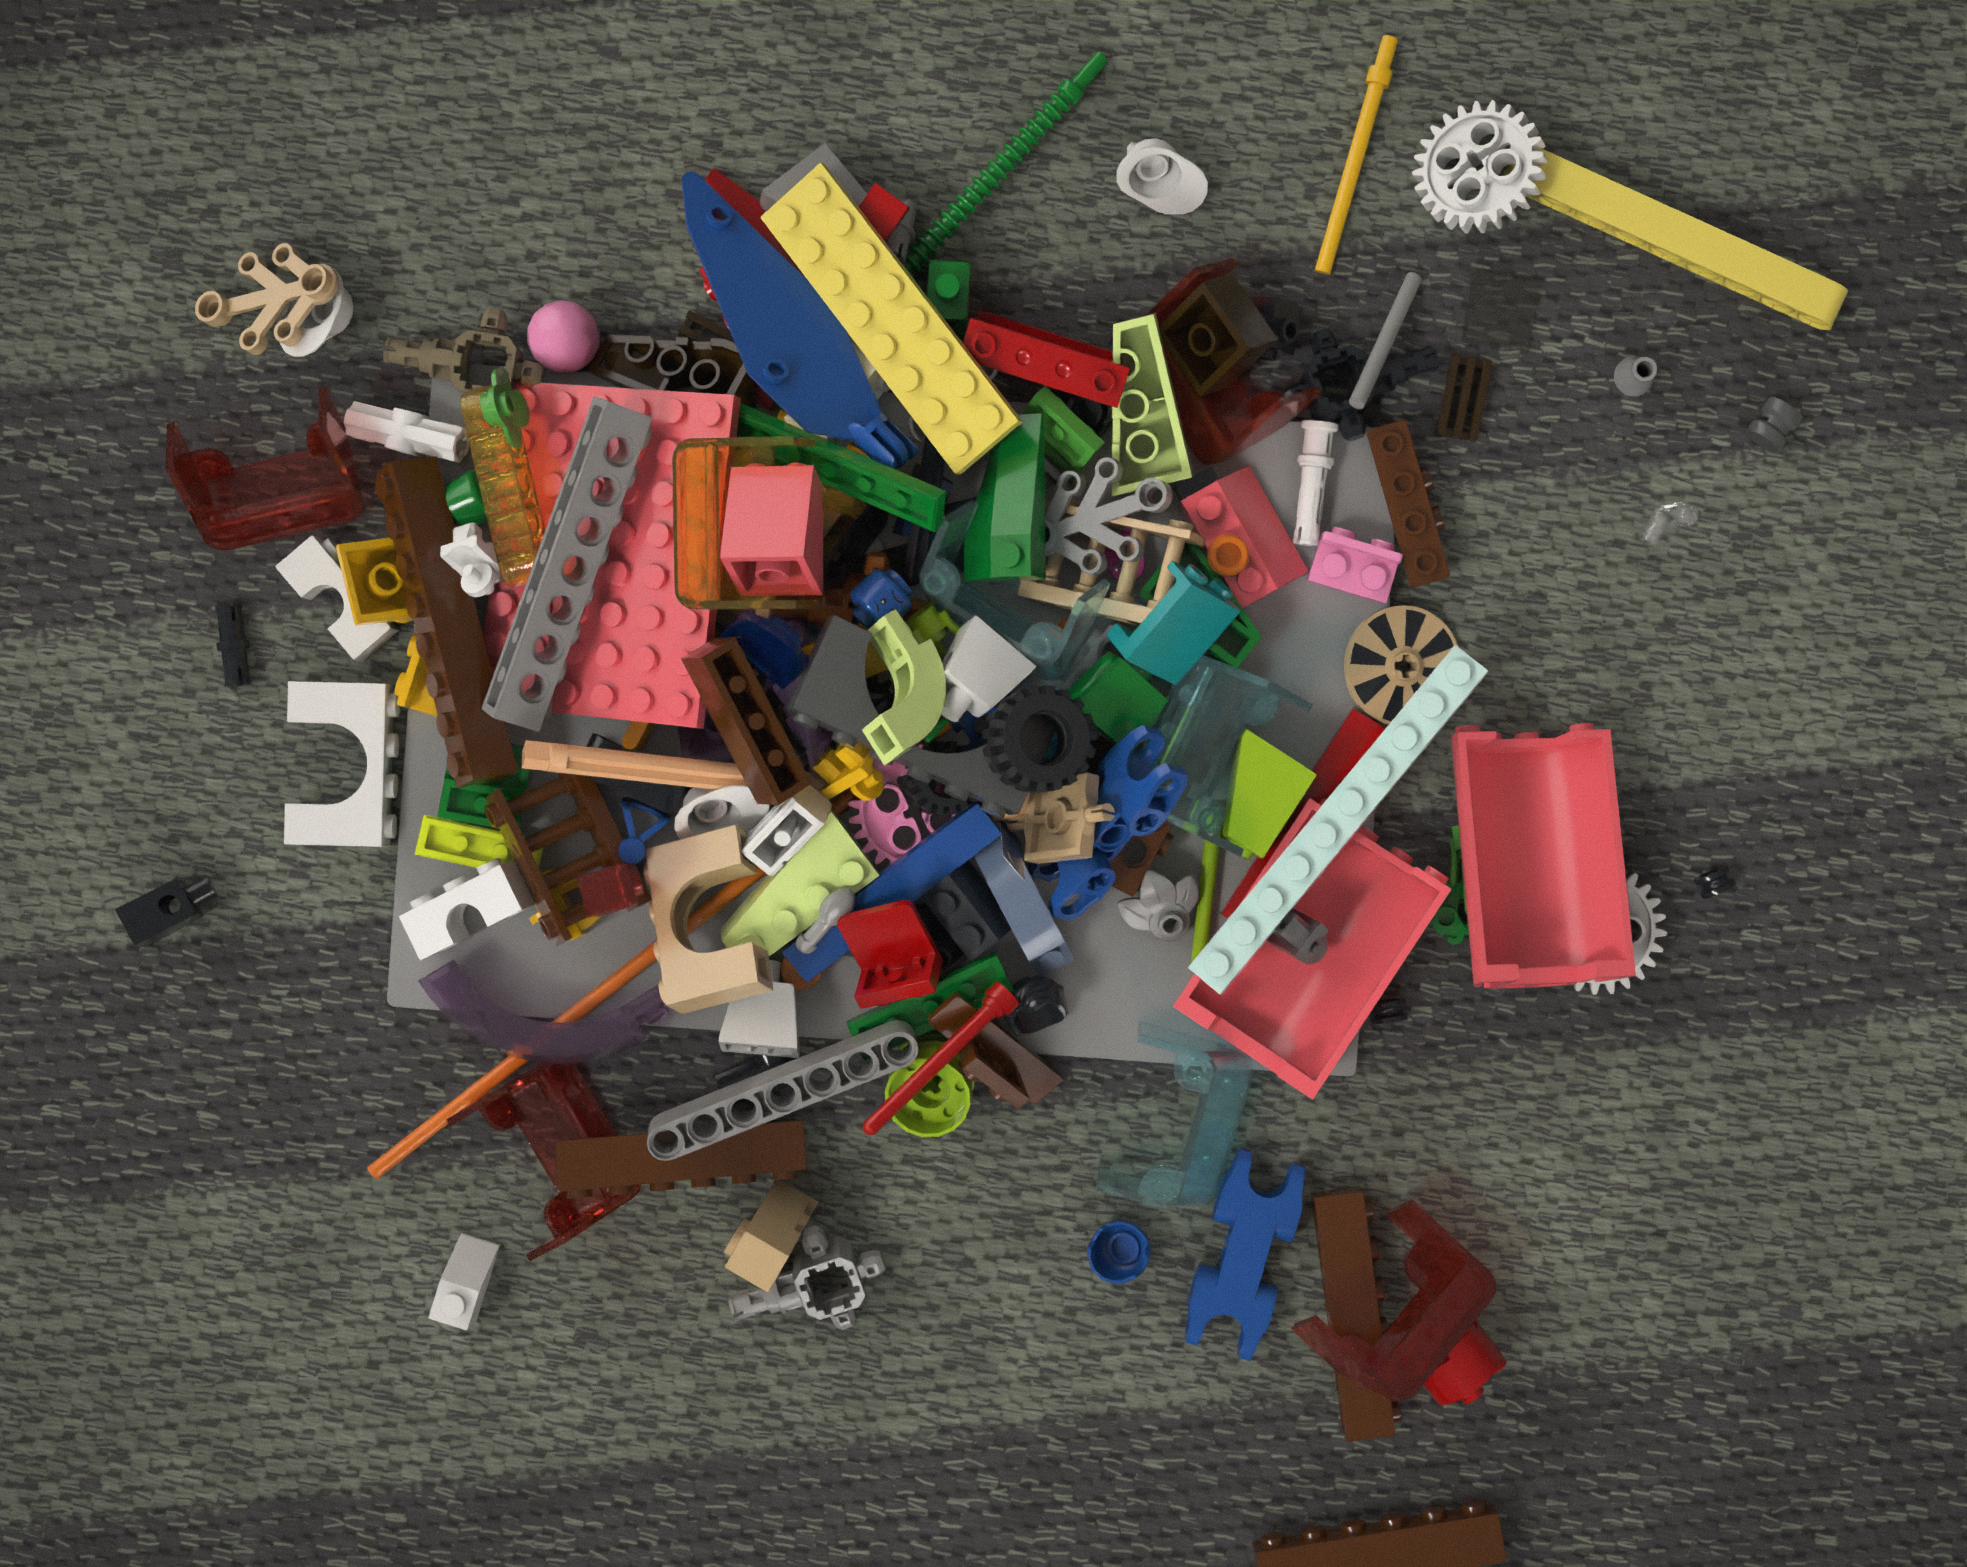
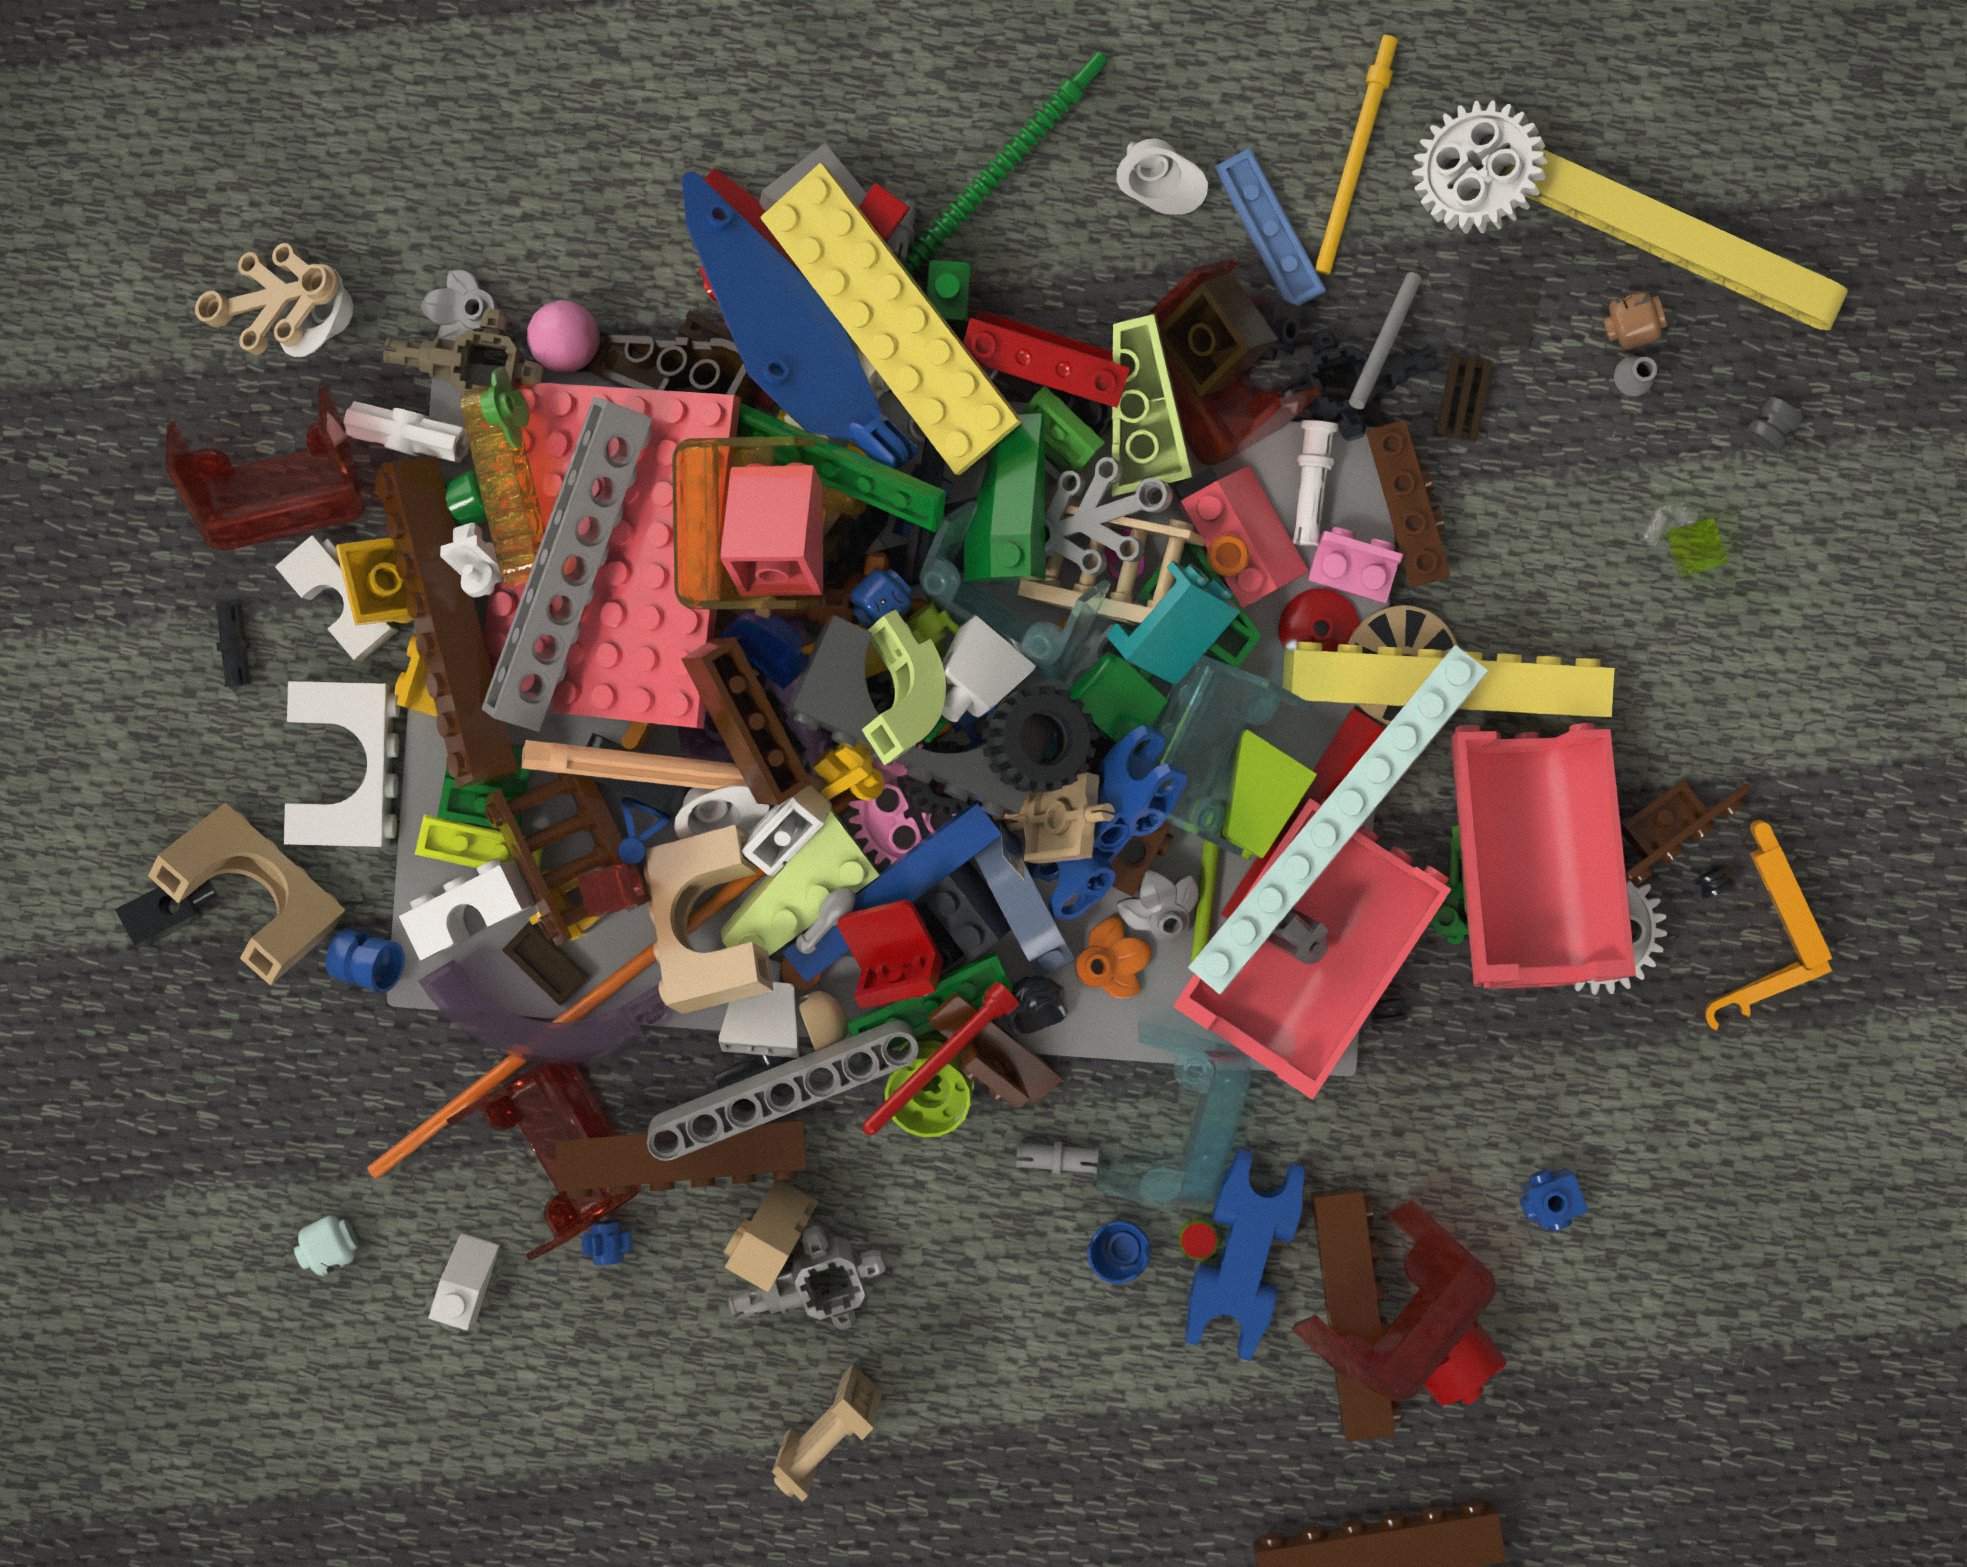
(231, 845): none -> tan arch
(326, 1245): none -> light aqua head
(365, 960): none -> blue wheel
(454, 305): none -> light grey plate
(546, 963): none -> dark brown tile
(607, 1242): none -> blue gear
(823, 1019): none -> tan hair
(852, 1412): none -> tan fence
(1057, 1157): none -> light grey pin
(1119, 959): none -> orange plate
(1198, 1239): none -> red tile
(1269, 228): none -> medium blue tile
(1312, 606): none -> red dish
(1395, 678): none -> light yellow brick
(1567, 1199): none -> blue brick
(1635, 320): none -> medium nougat head
(1670, 820): none -> reddish brown bracket
(1696, 547): none -> clear neon green panel
(1796, 920): none -> light orange hinge

